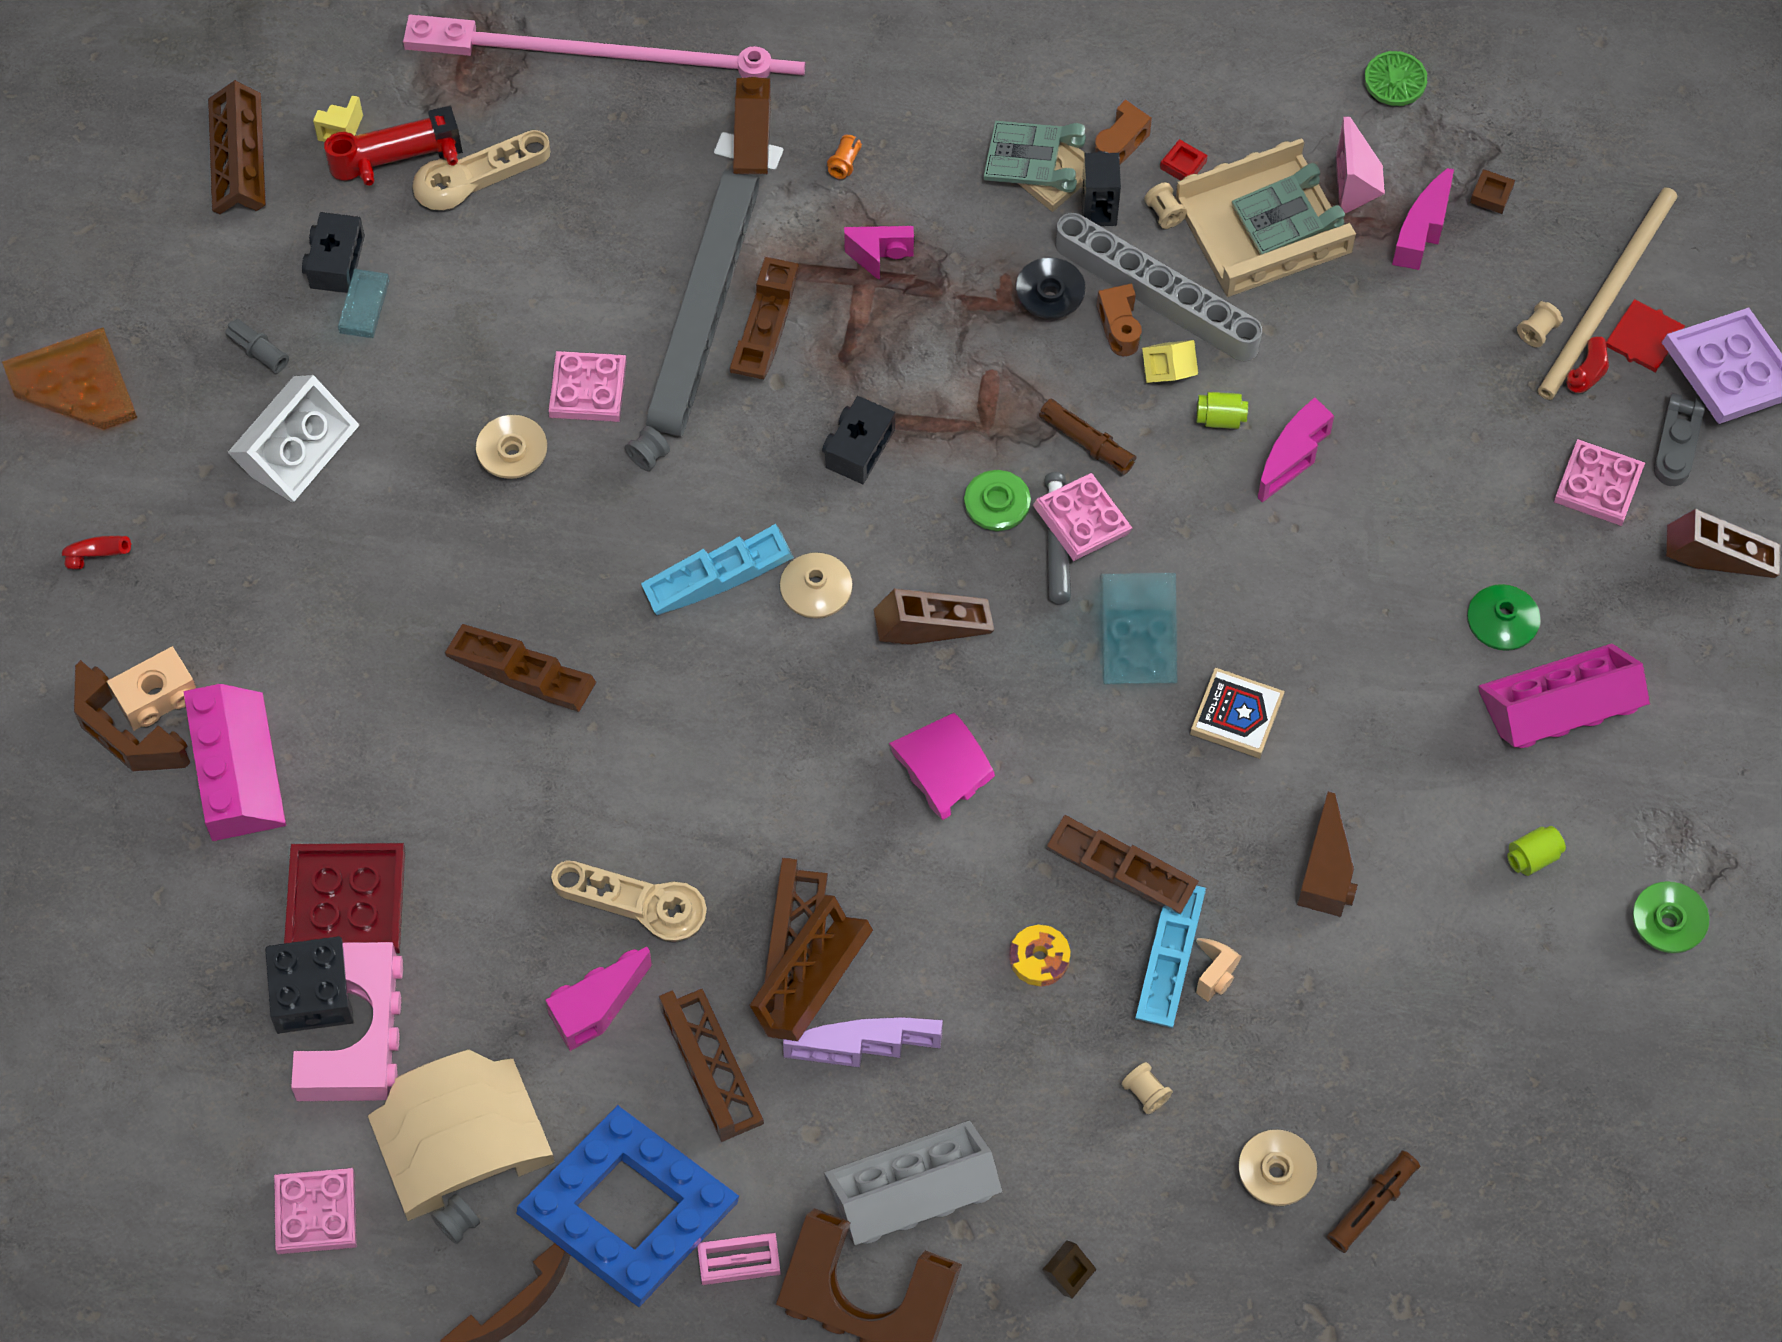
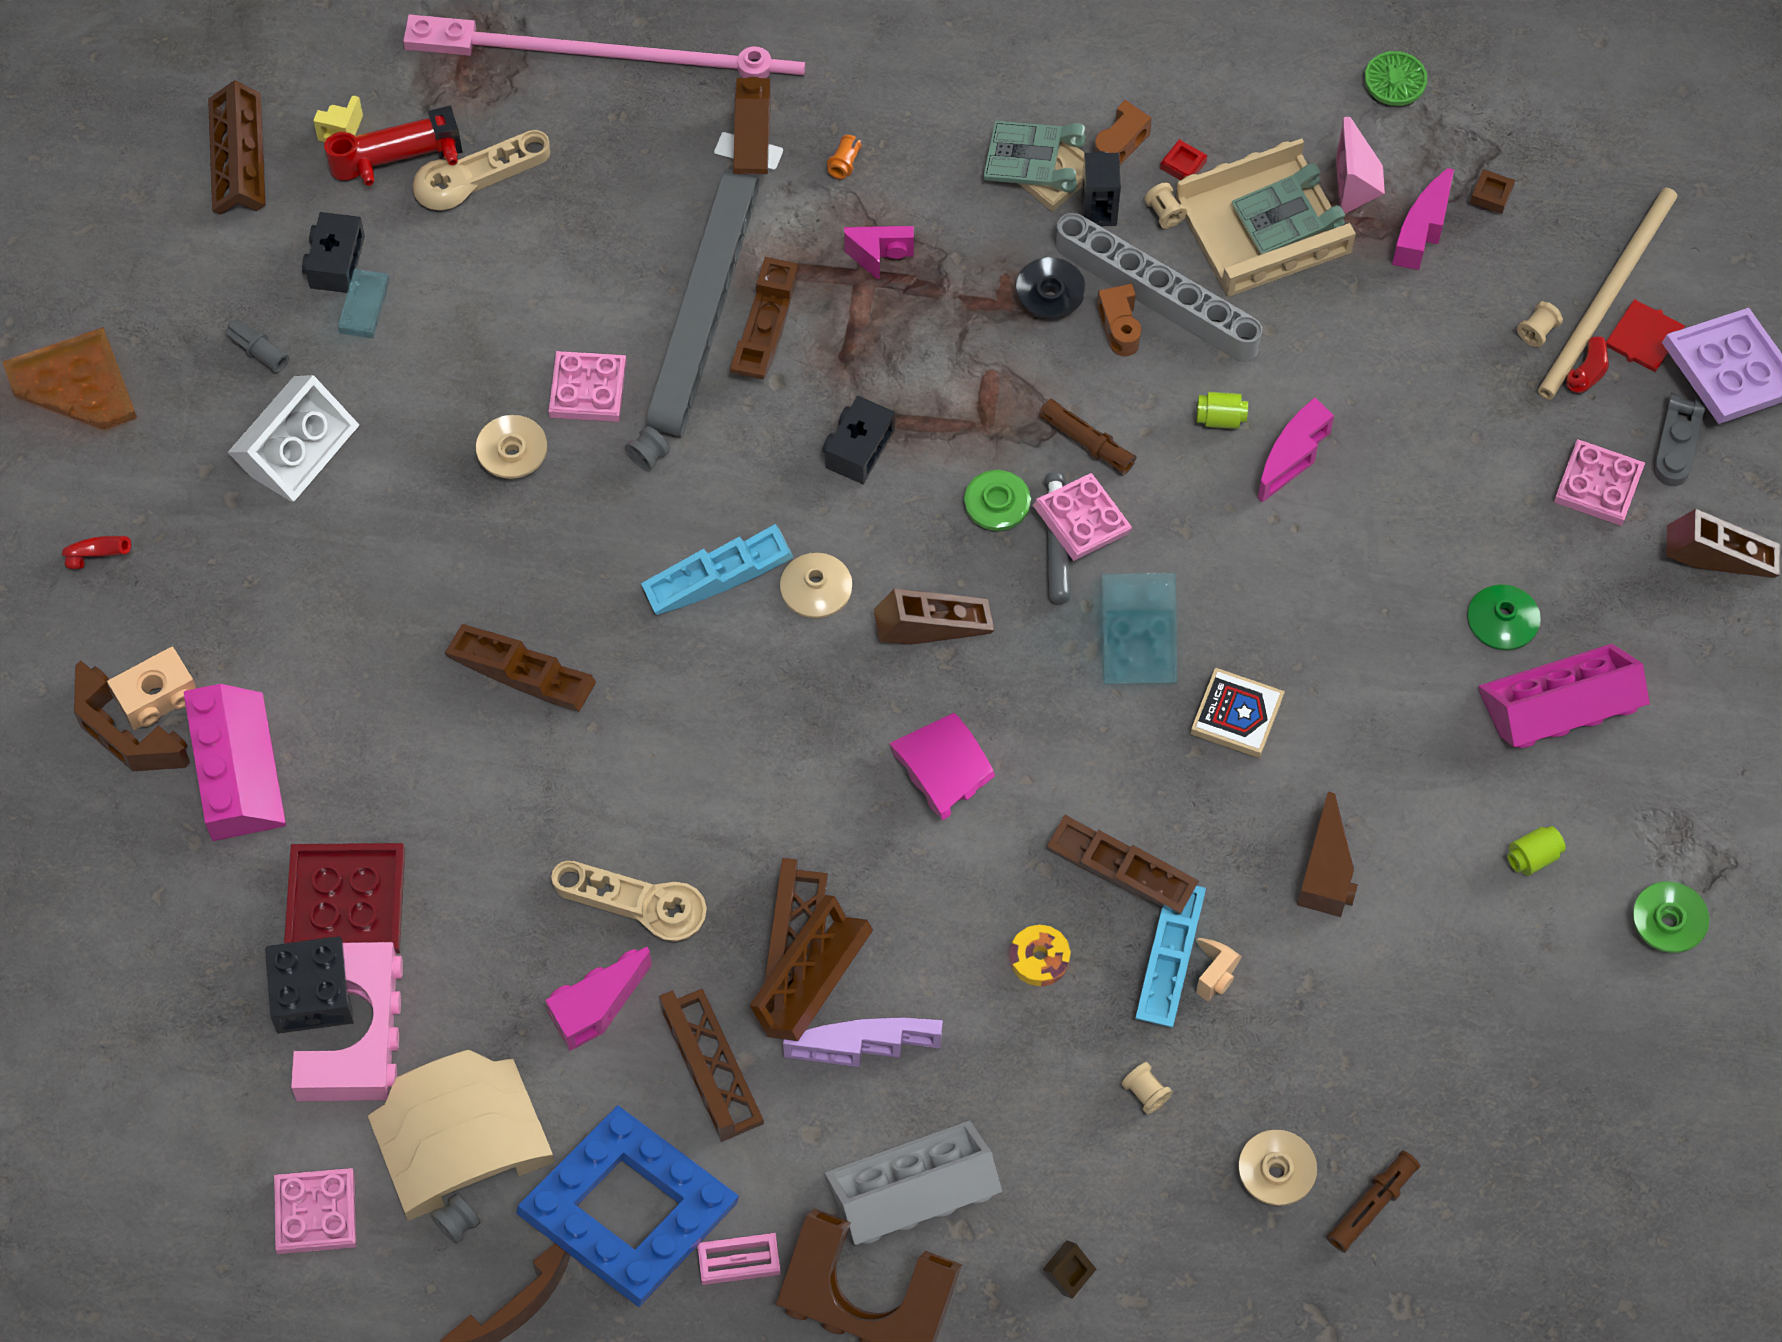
(1170, 361): light yellow panel -> none

